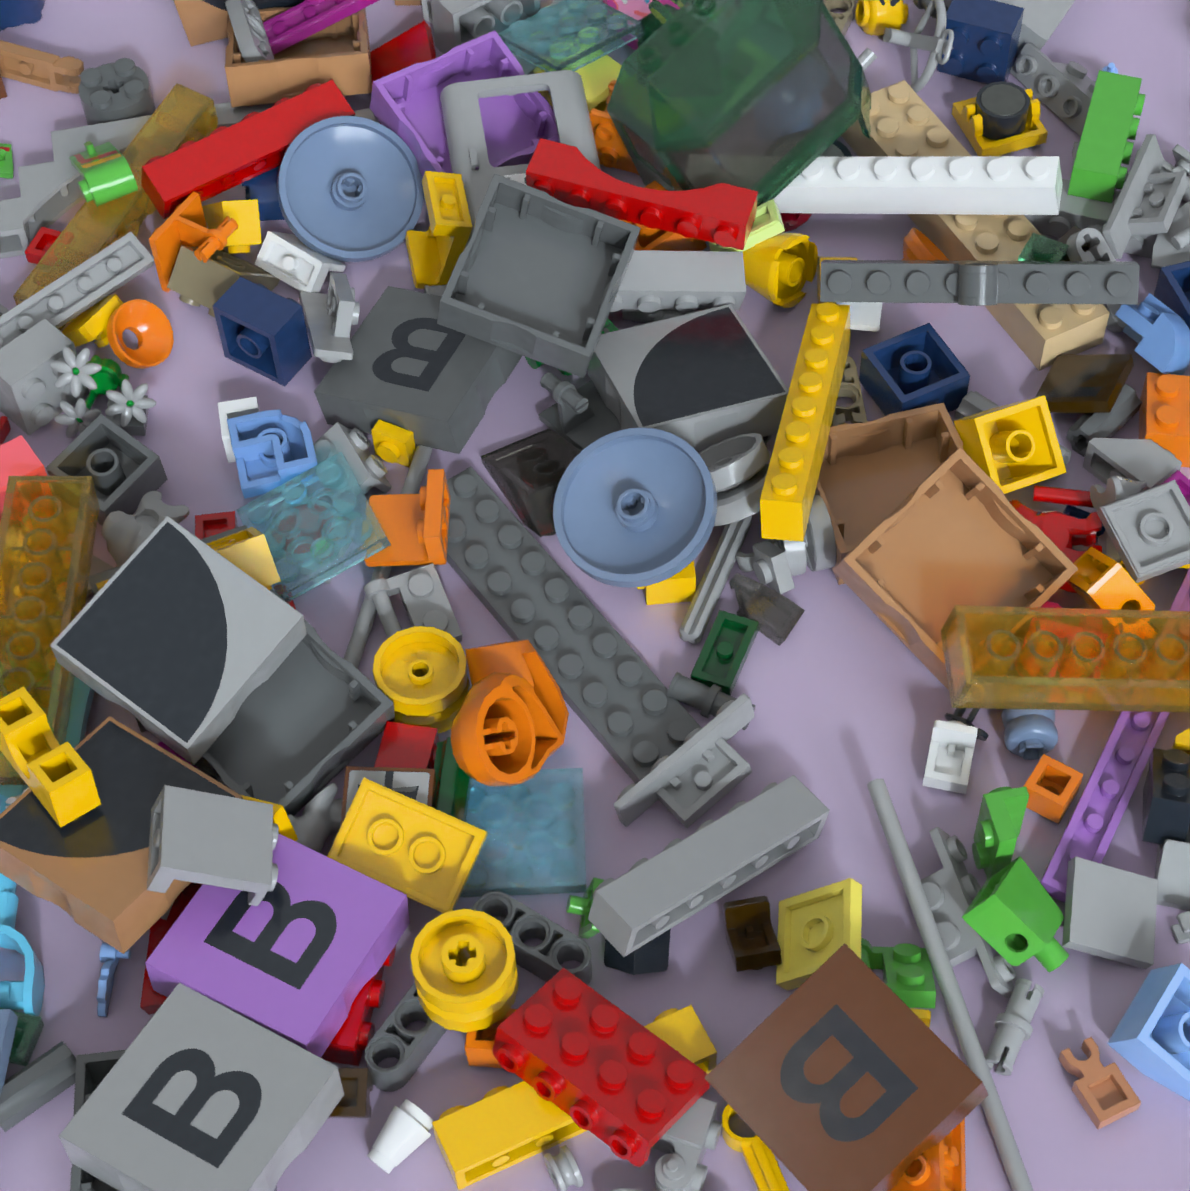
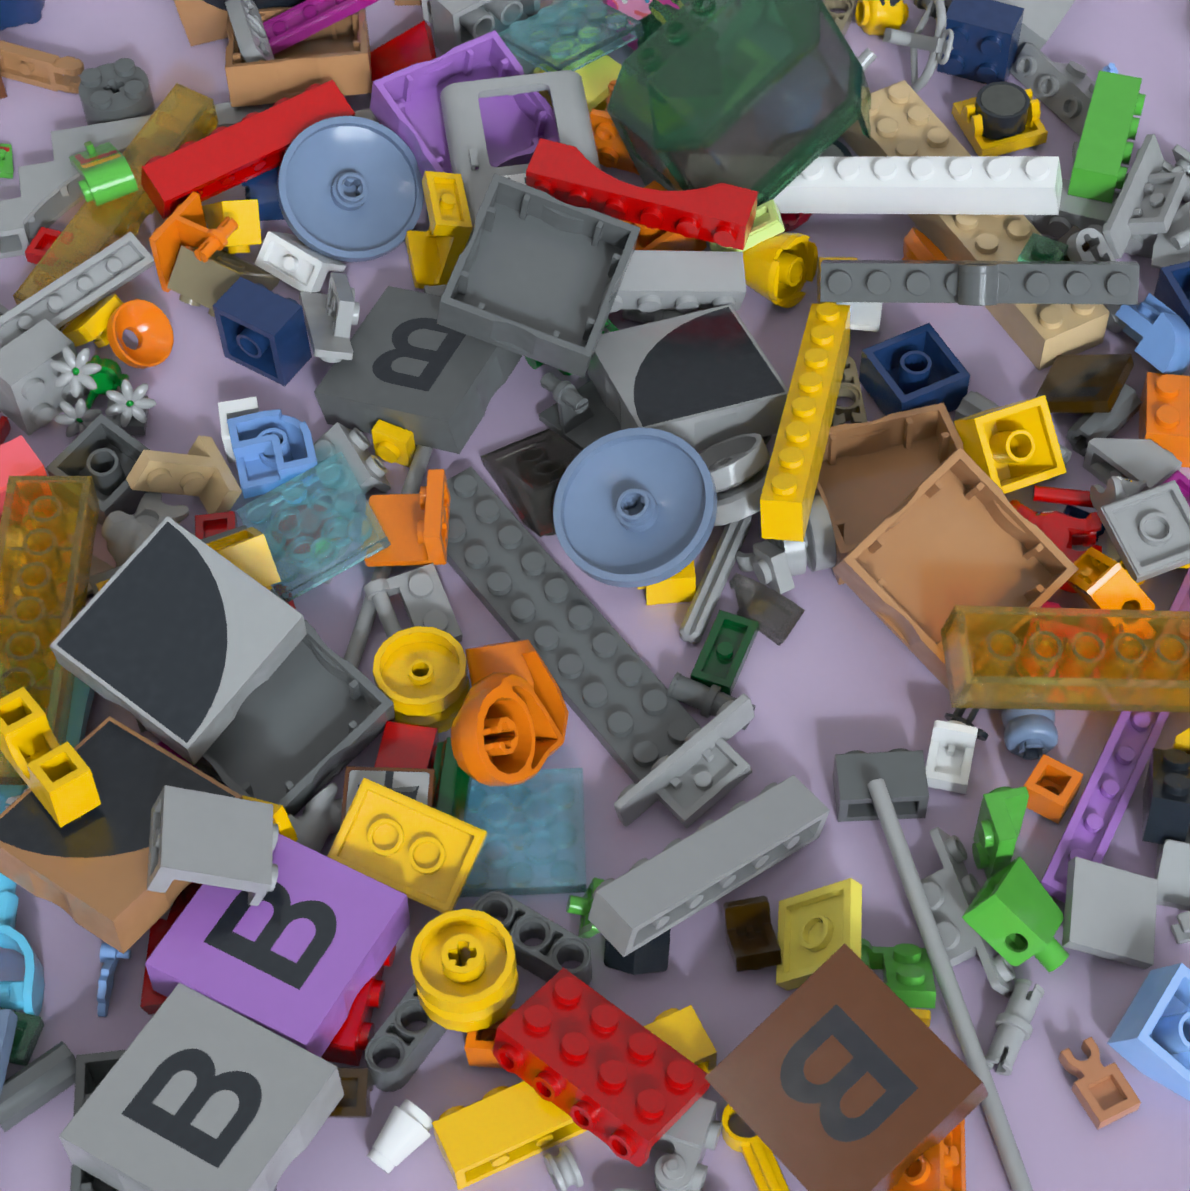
(197, 473): none -> tan bracket
(903, 775): none -> dark grey brick

